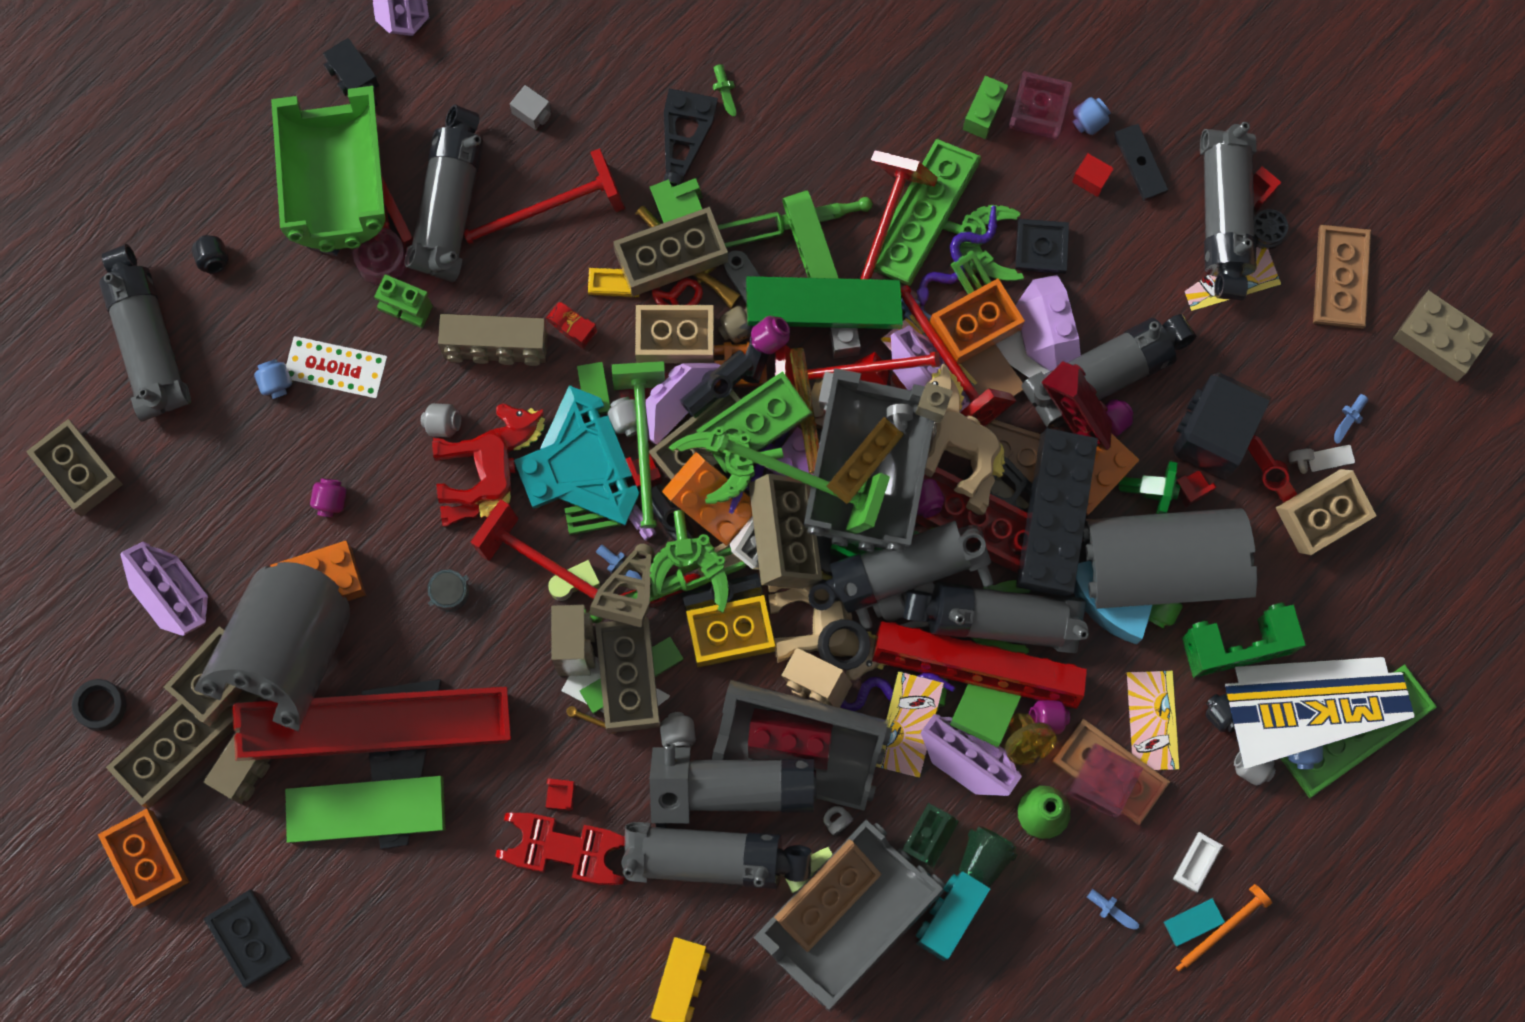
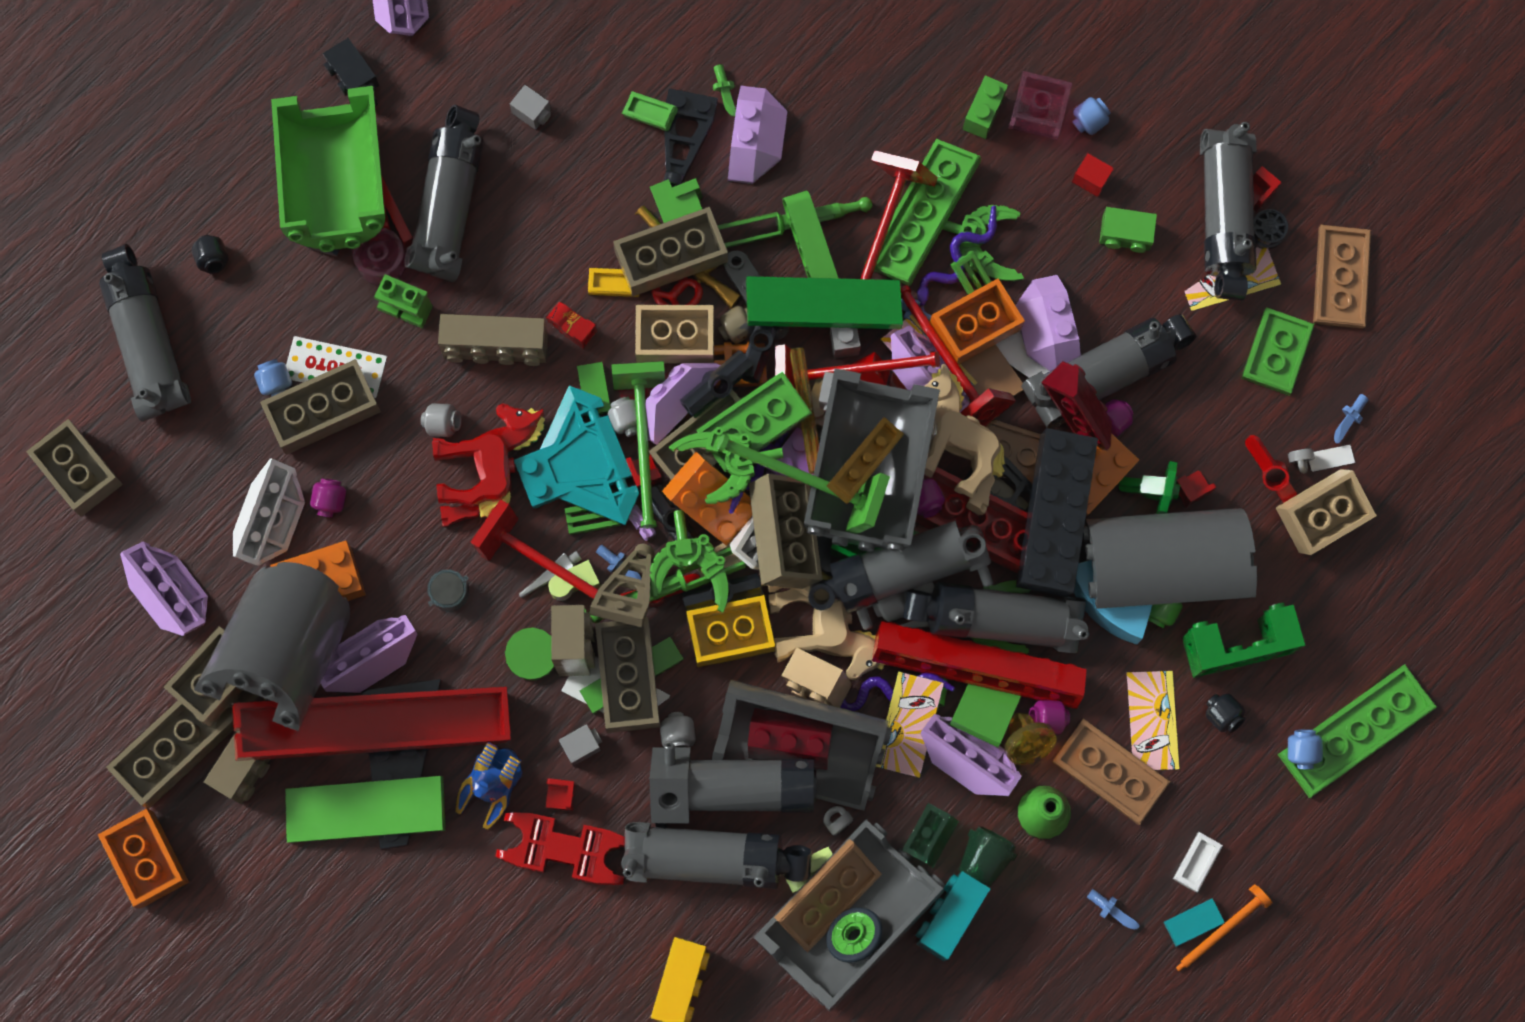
(82, 693): black tyre -> none
(247, 938): black tile -> none
(268, 514): none -> white wedge
(320, 407): none -> dark tan brick
(370, 655): none -> lavender wedge
(491, 780): none -> blue piece
(530, 654): none -> bright green tile
(565, 561): none -> light grey piece
(572, 712): pearl gold hinge -> none
(581, 744): none -> light grey brick
(603, 182): red tile -> none
(650, 111): none -> bright green tile
(756, 135): none -> lavender wedge
(770, 334): magenta head -> none
(860, 632): black tyre -> none
(864, 945): none -> wheel
(900, 415): light grey tile -> none
(933, 402): dark tan brick -> none
(1042, 246): black plate -> none
(1105, 781): clear pink brick -> none
(1127, 229): none -> bright green brick
(1135, 149): black tile -> none
(1219, 425): black plate -> none
(1257, 774): light grey head -> none
(1277, 351): none -> bright green tile
(1312, 704): sticker -> none
(1443, 336): dark tan brick -> none

